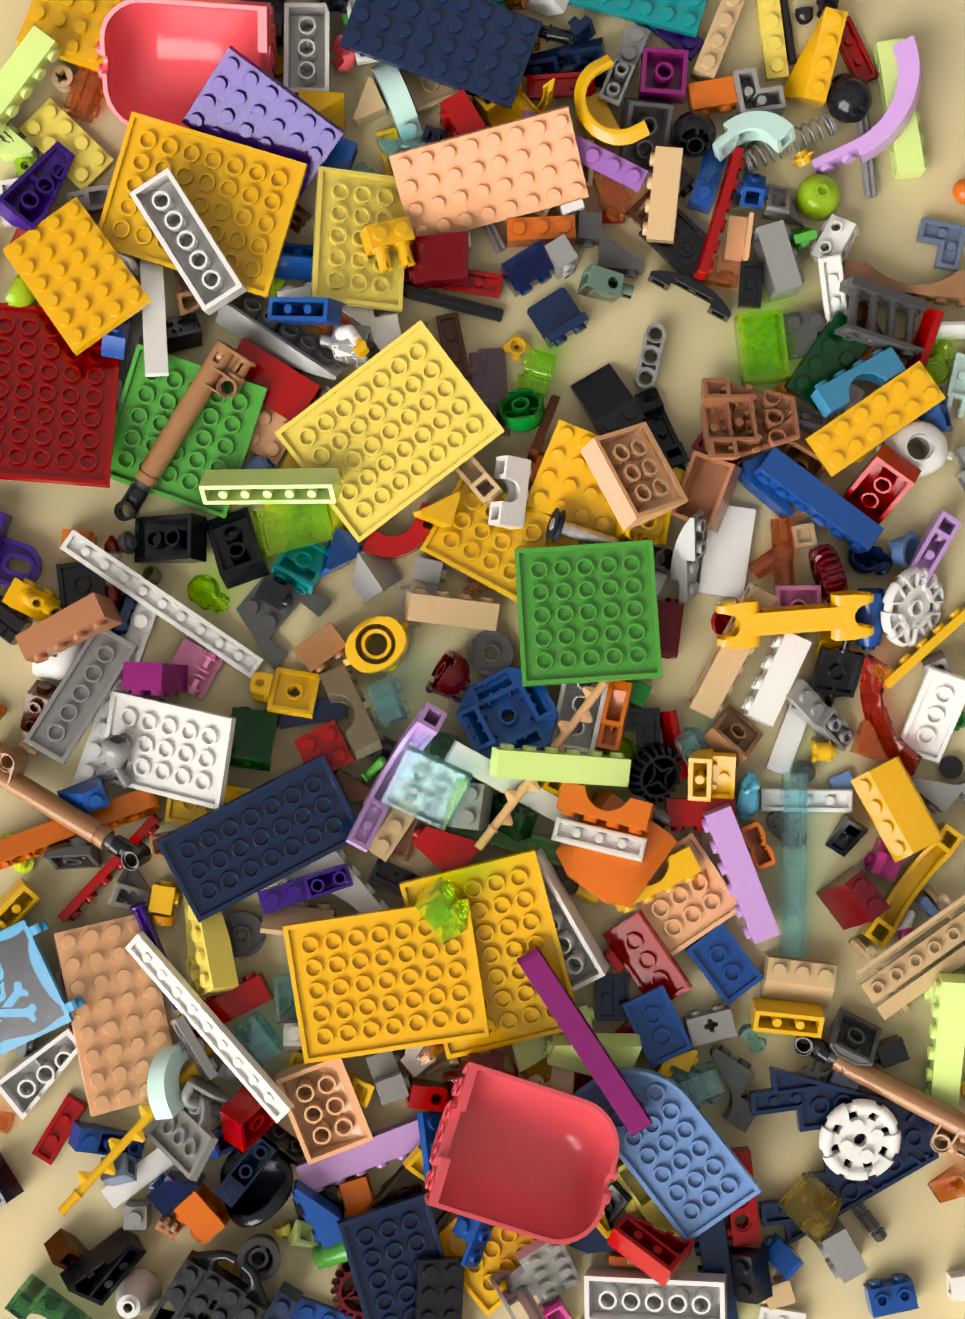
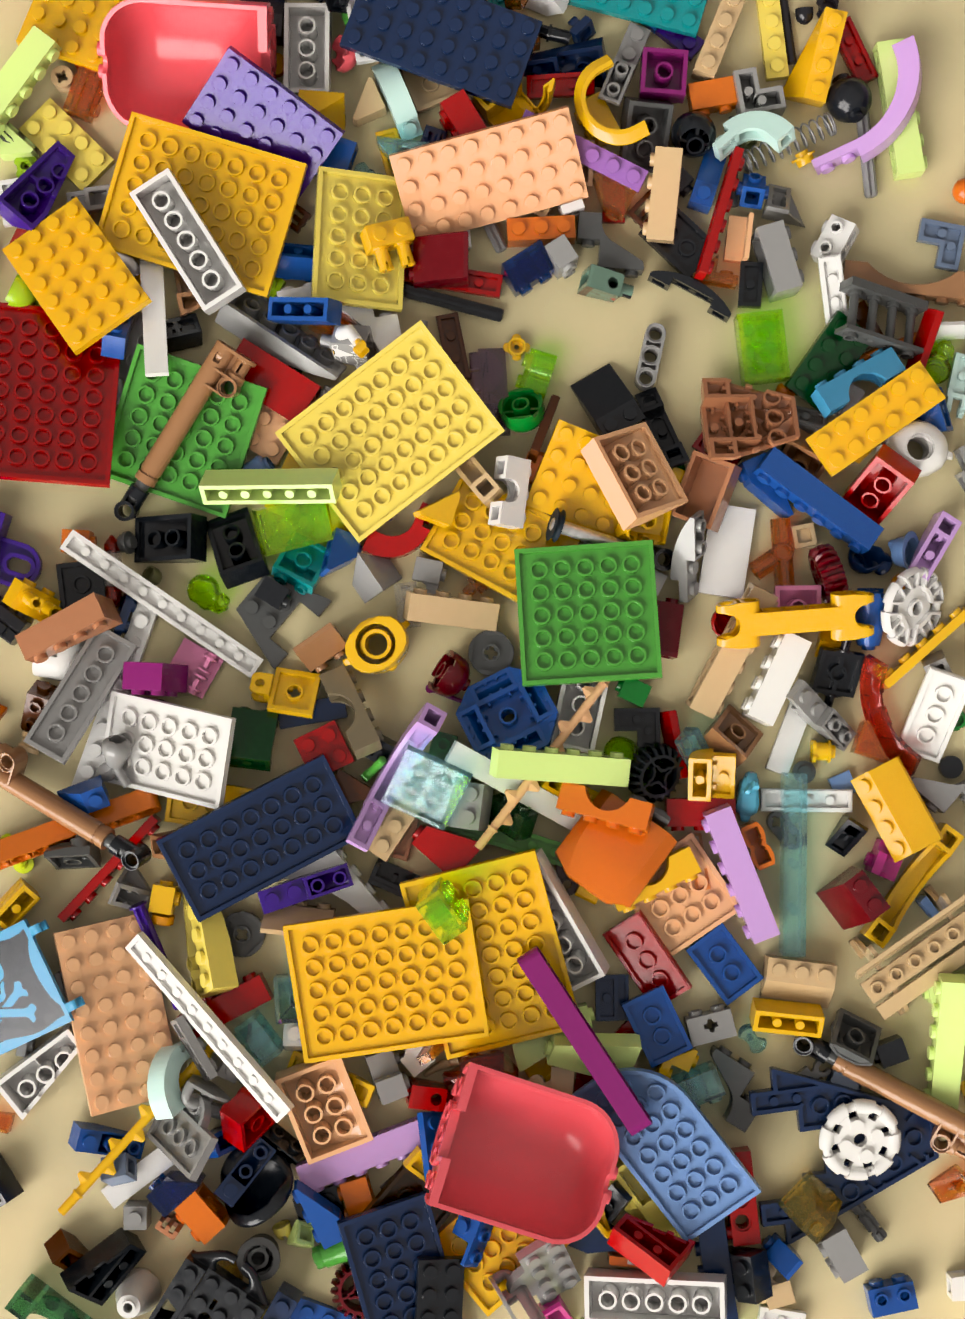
(59, 1128): red tile -> none
(387, 701): clear light blue slope -> none
(557, 318): dark blue bracket -> none
(599, 839): white tile -> none
(613, 959): red tile -> none
(614, 716): orange slope -> none
(801, 237): bright green plate -> none
(802, 331): dark grey slope -> none
(818, 197): lime cylinder -> none
(905, 926): white arm -> none

